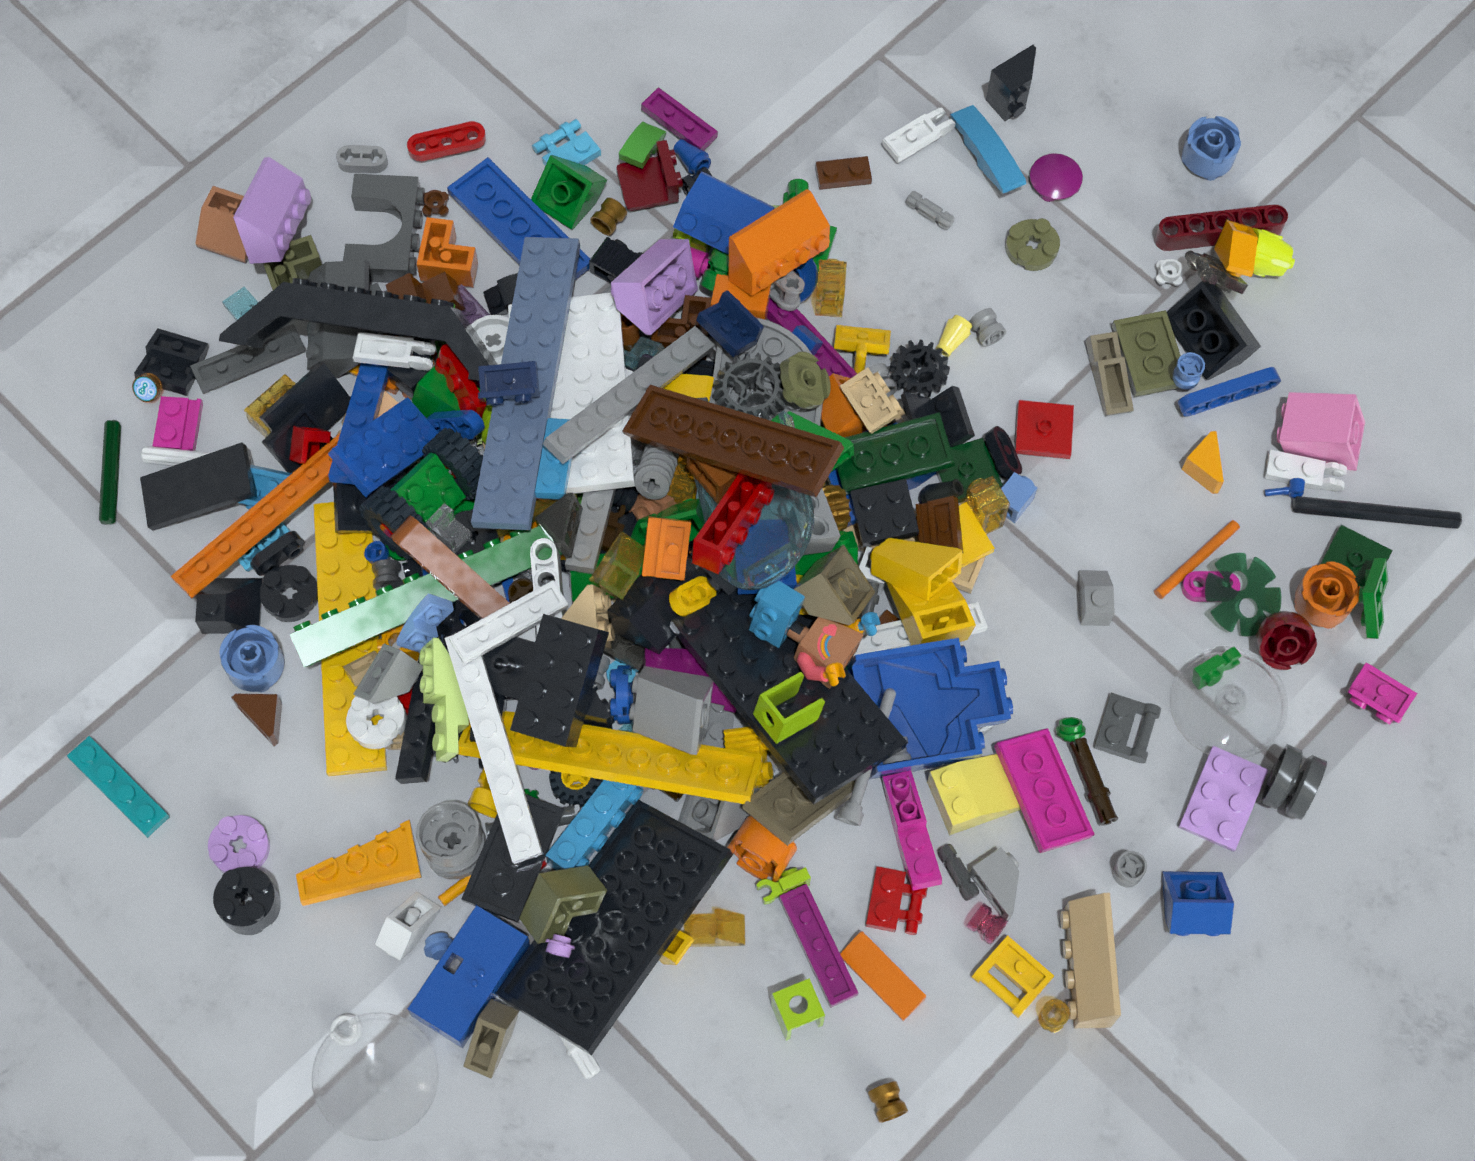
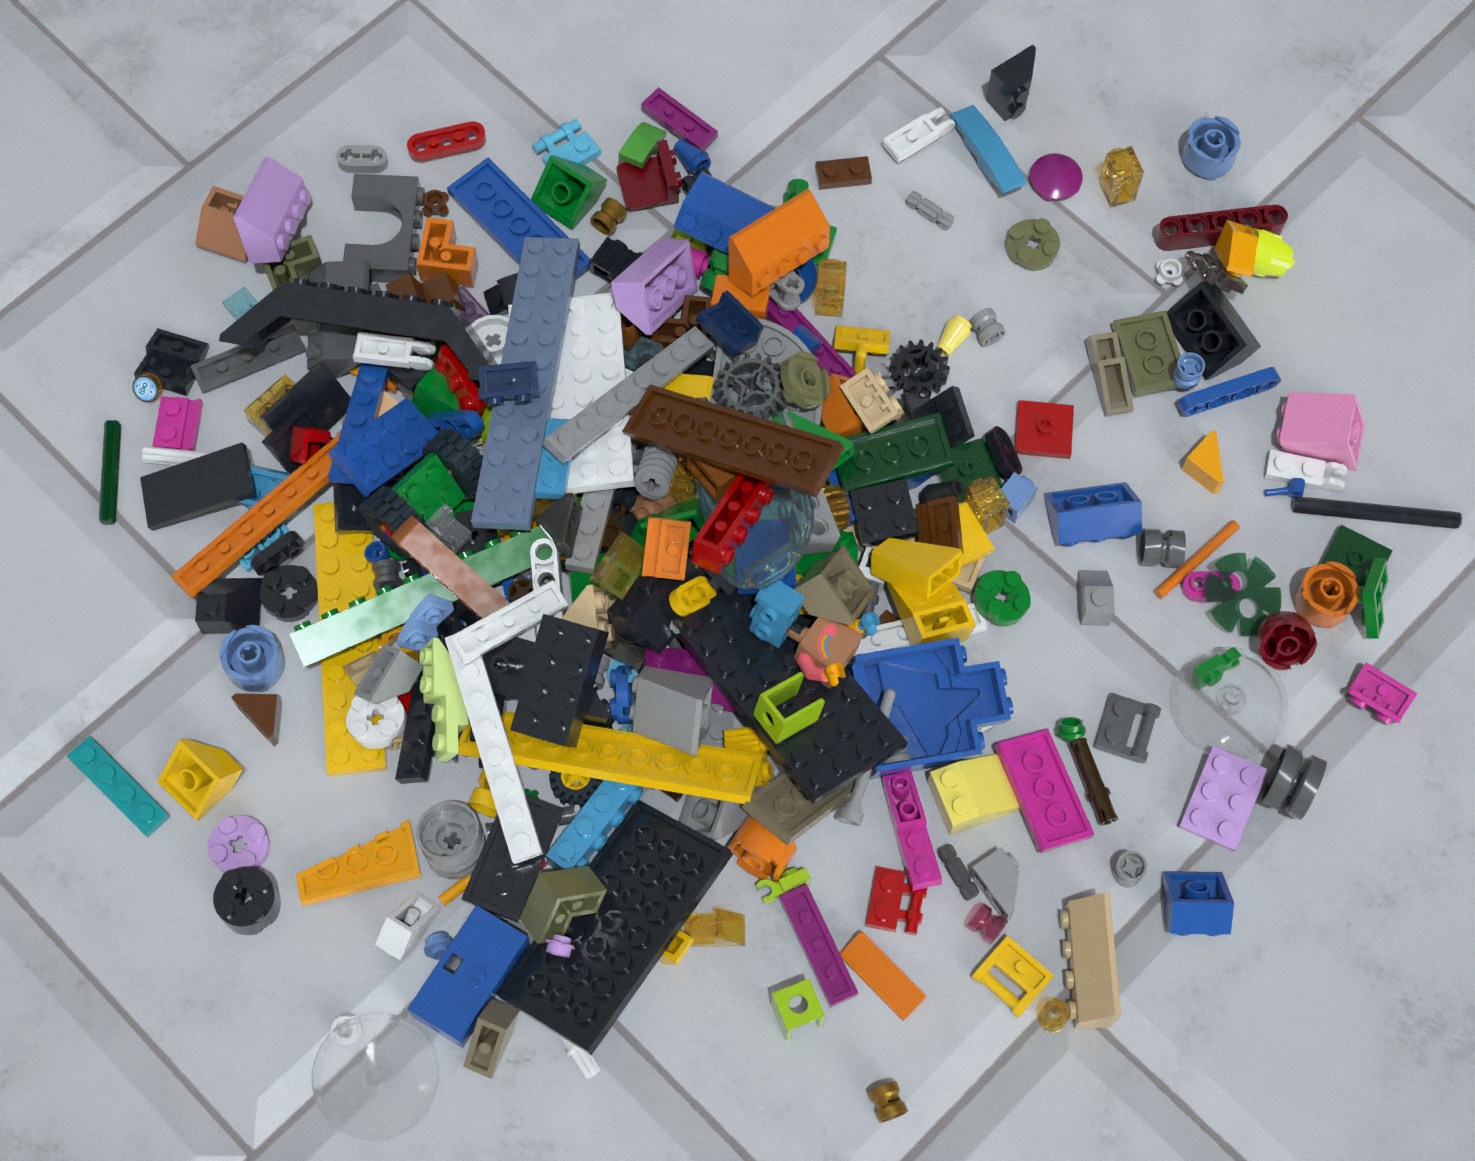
(199, 776): none -> yellow slope
(1012, 587): none -> green plate
(1094, 513): none -> blue slope
(1121, 176): none -> clear yellow brick
(1164, 548): none -> dark grey wheel

